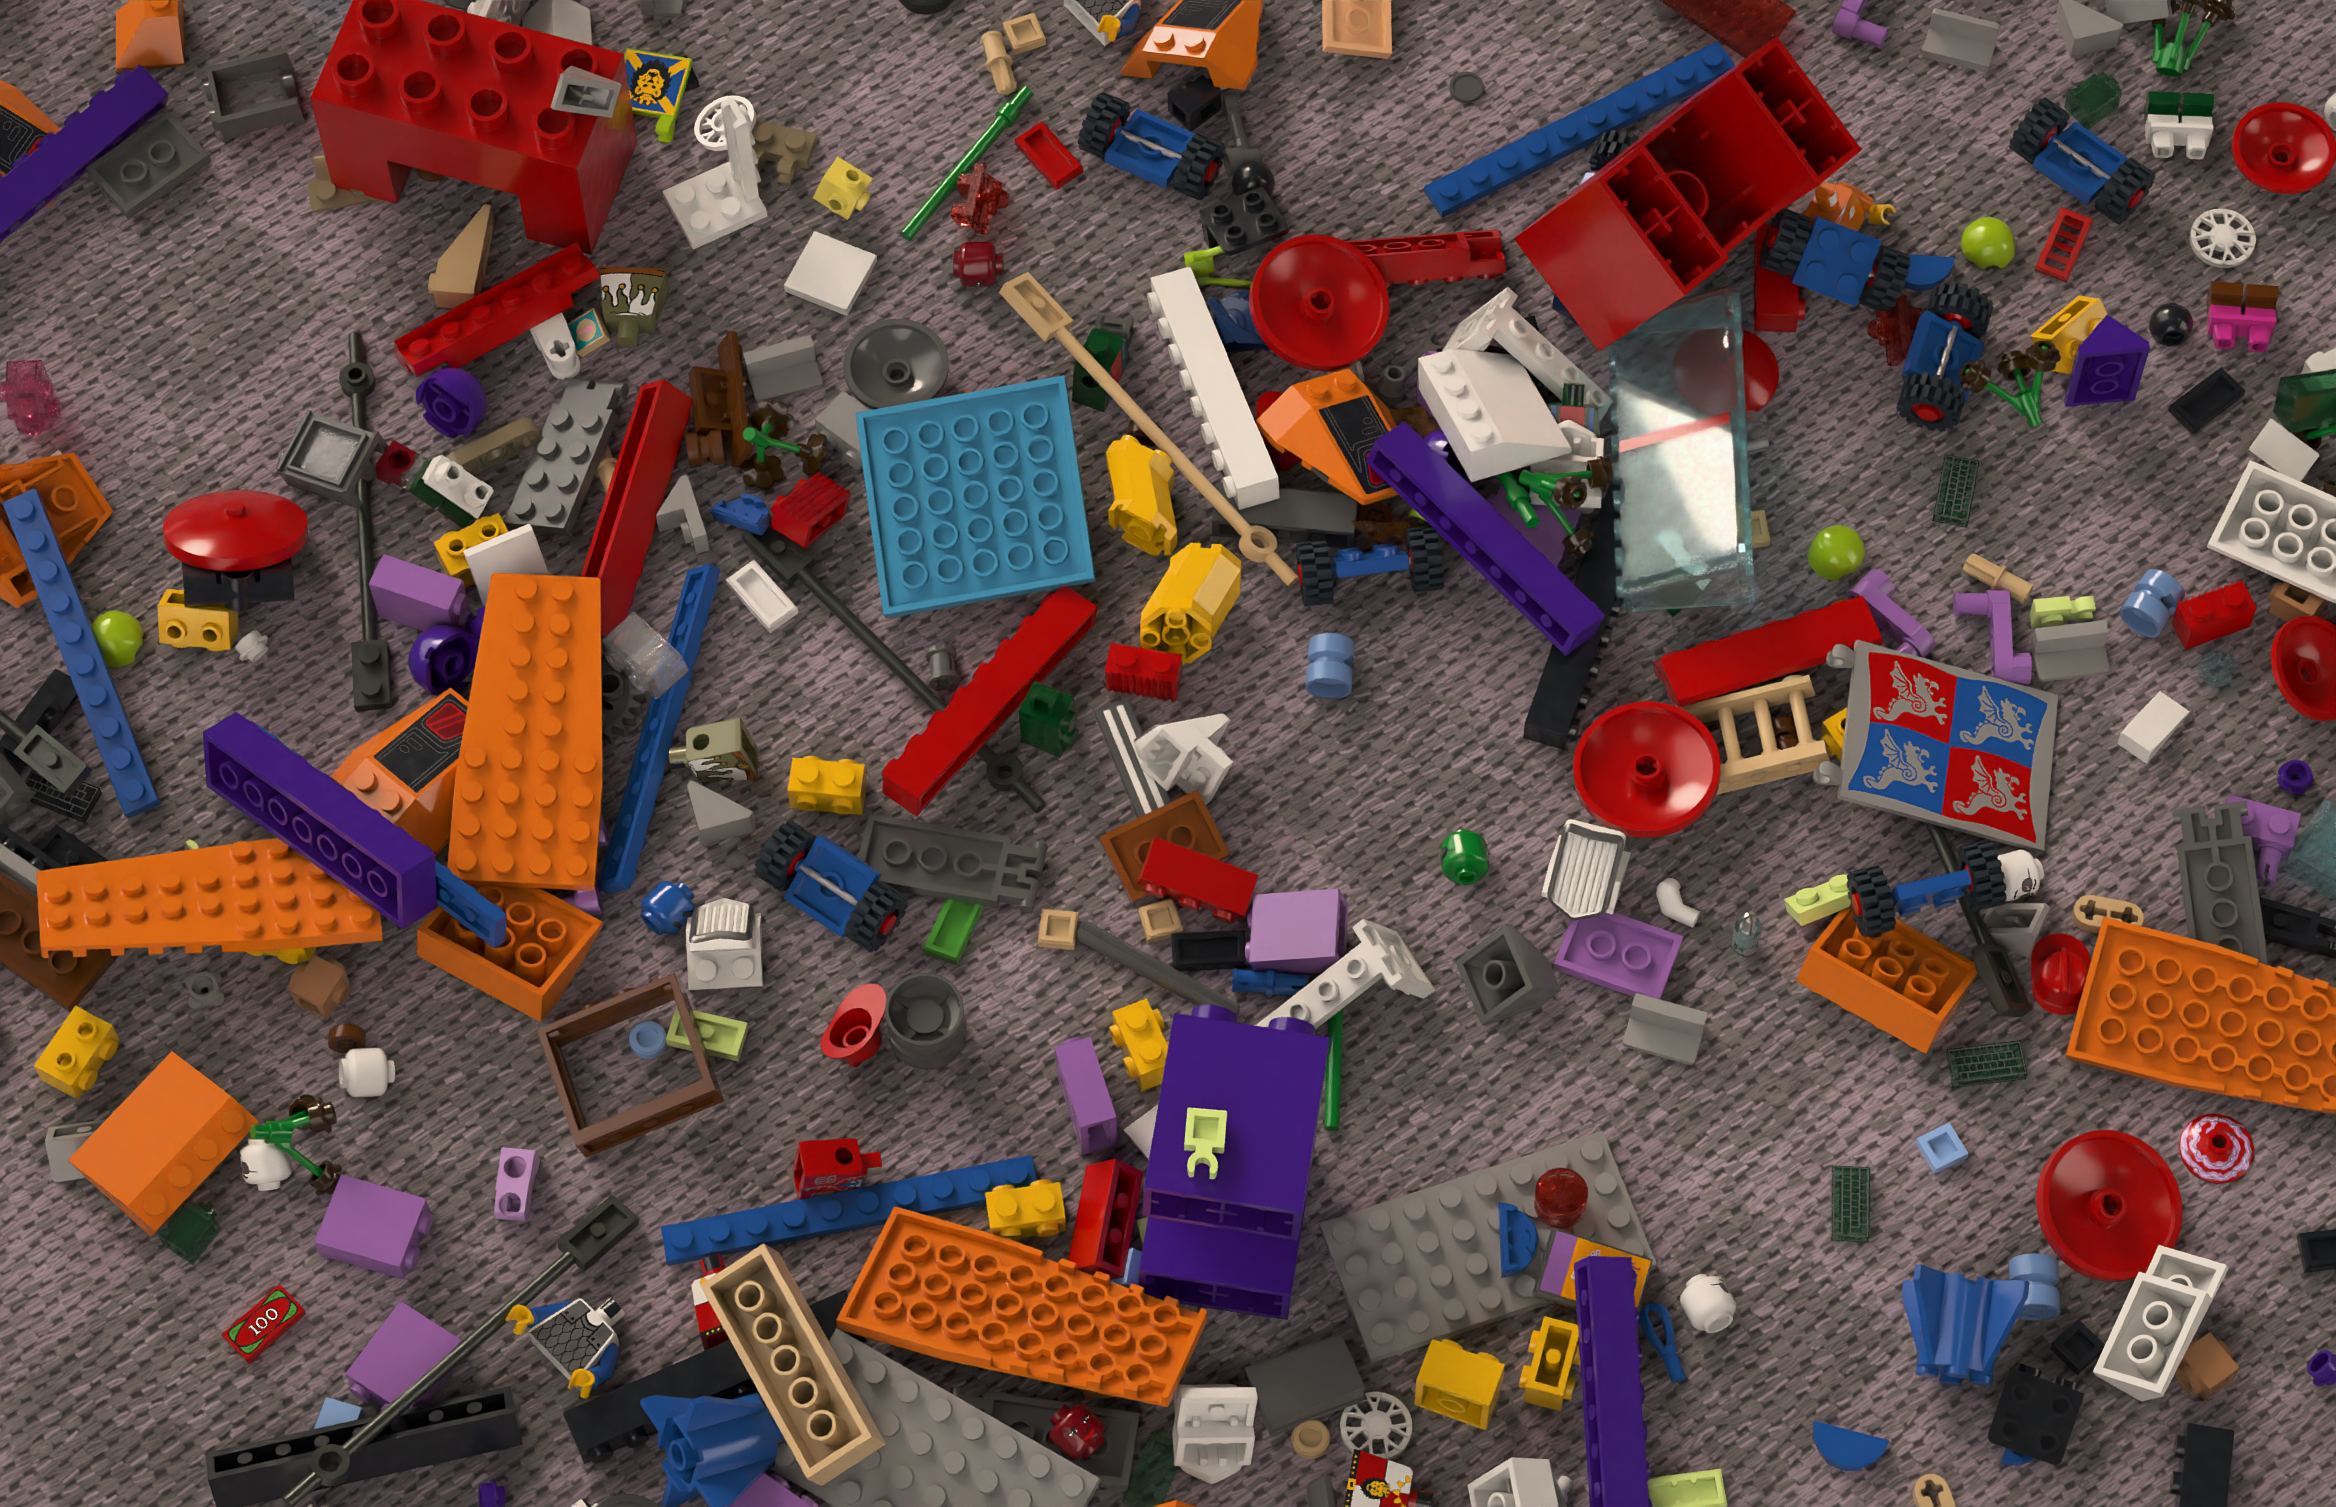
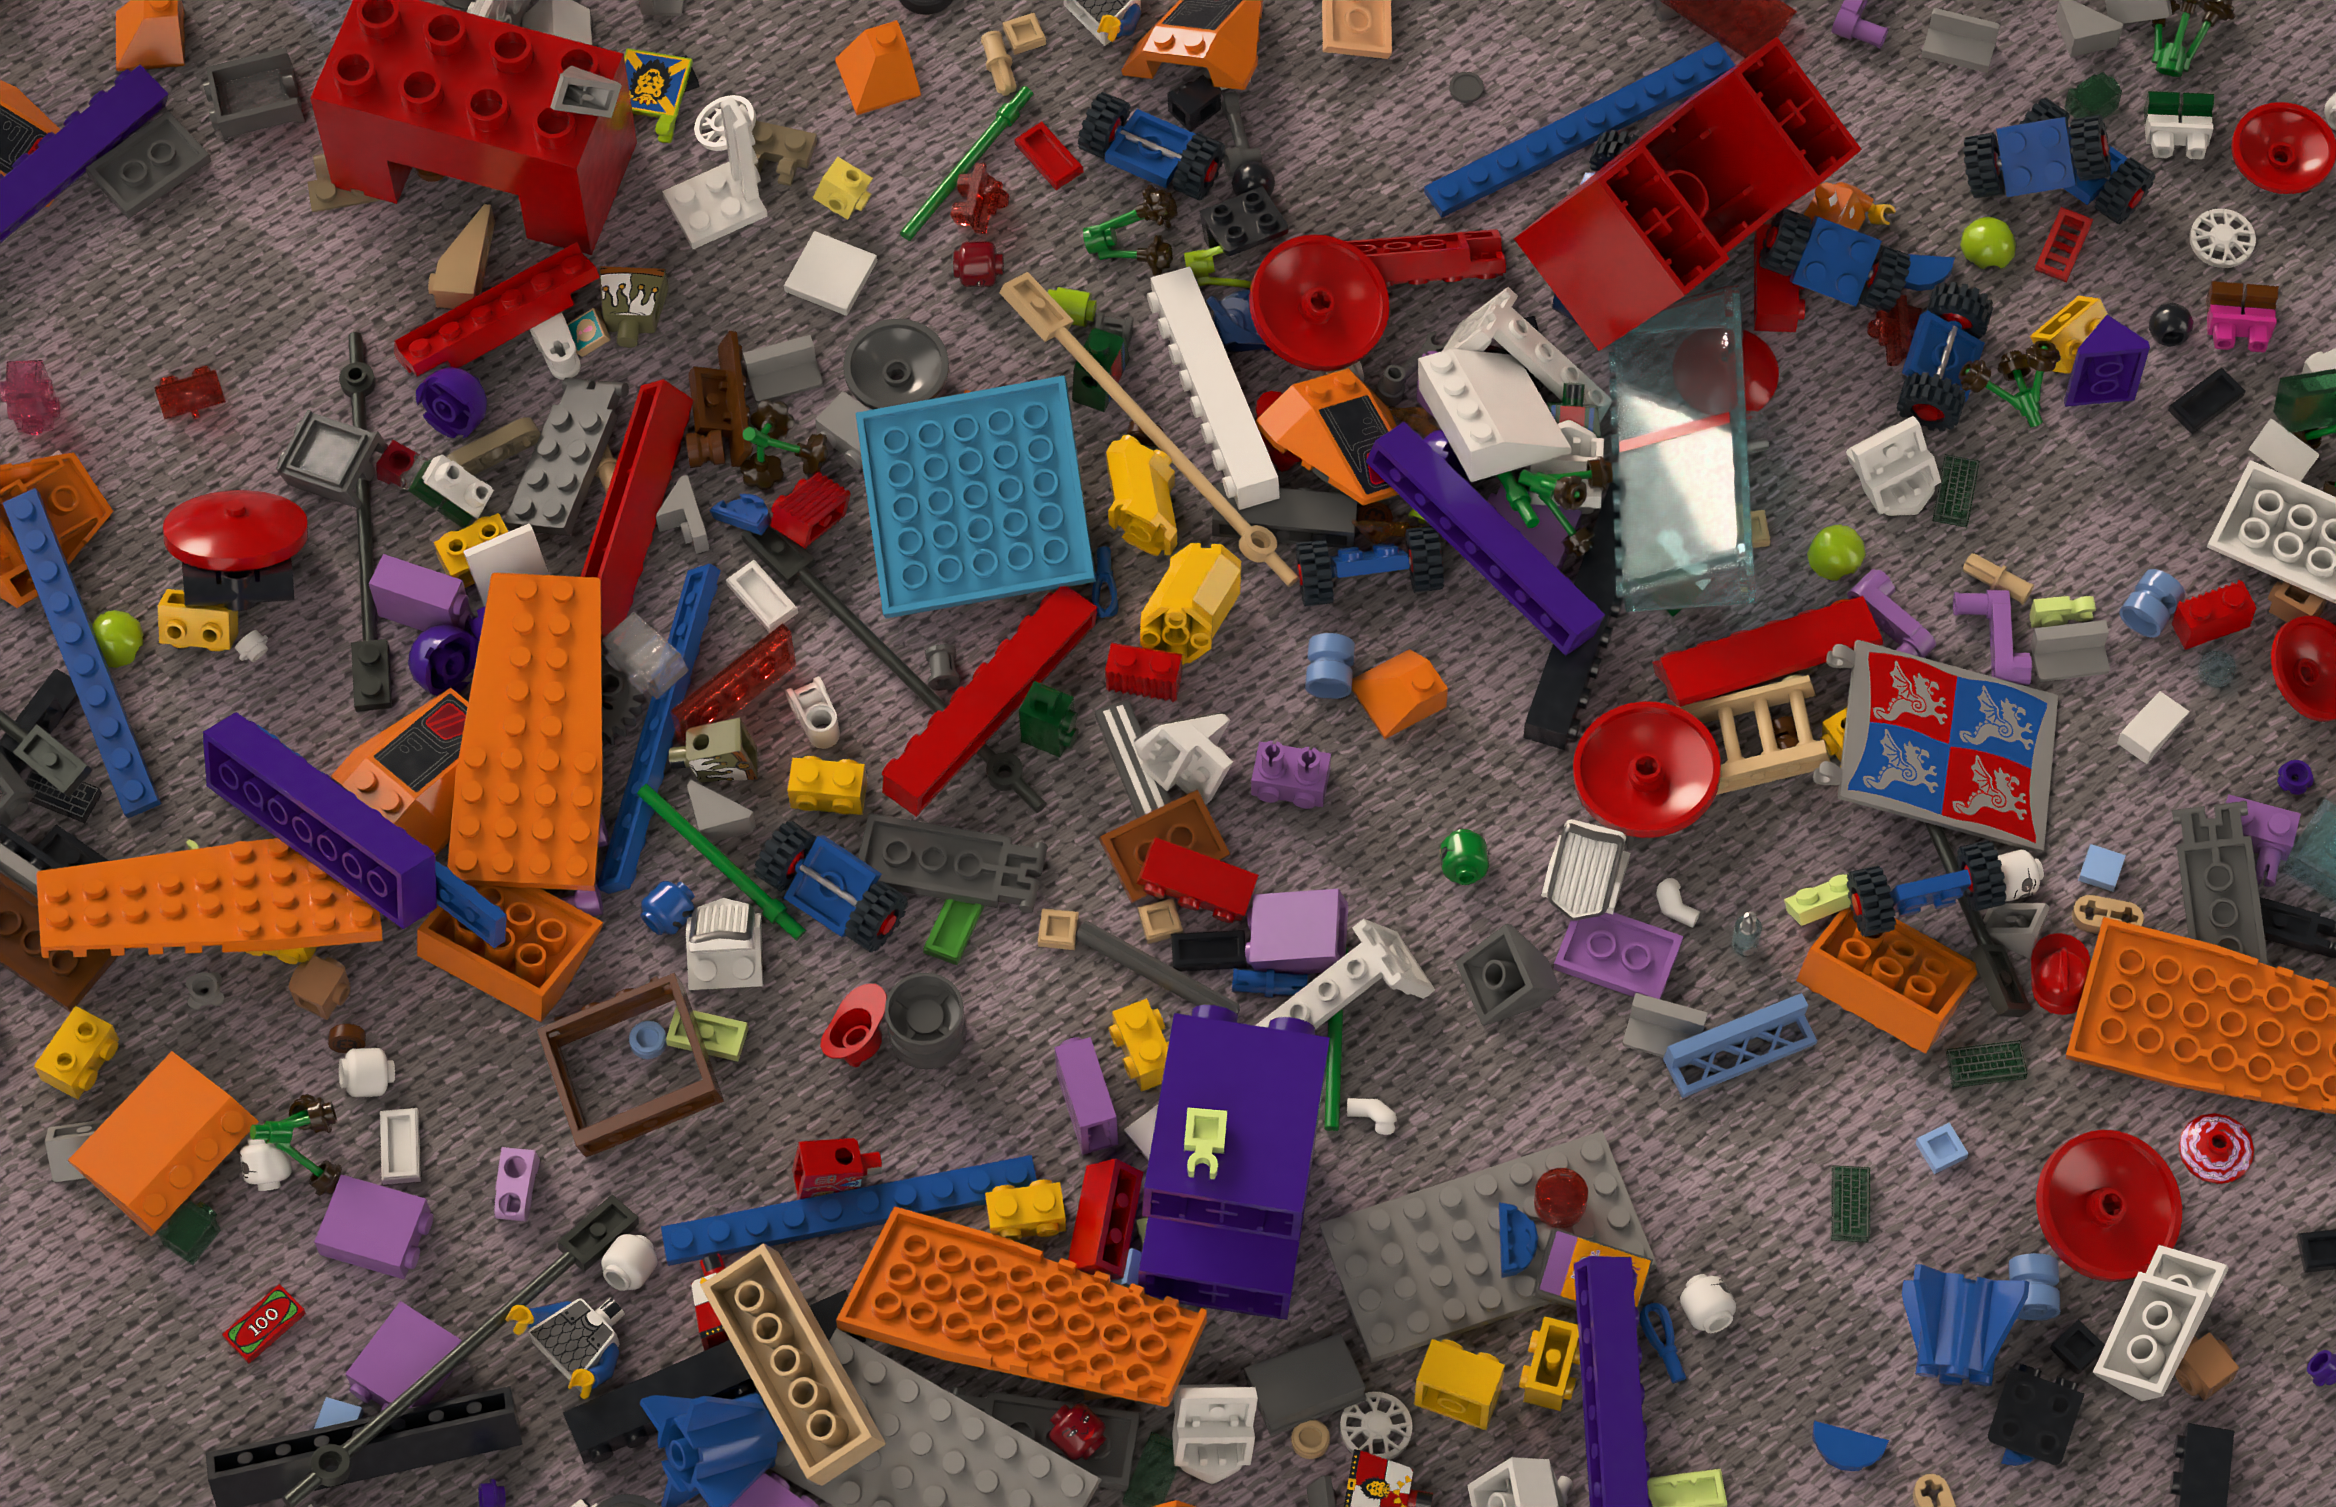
(190, 393): none -> clear red hips
(400, 1146): none -> white tile
(629, 1262): none -> white head
(736, 683): none -> clear red tile
(772, 908): none -> green bar
(812, 708): none -> white piece
(878, 69): none -> orange slope
(1076, 304): none -> lime brick
(1104, 574): none -> blue piece
(1156, 207): none -> plant
(1290, 774): none -> medium lavender brick
(1376, 1111): none -> white arm
(1400, 692): none -> orange slope
(1734, 1033): none -> medium blue fence
(1896, 469): none -> white piece
(2037, 156): none -> plate
(2101, 867): none -> light blue tile

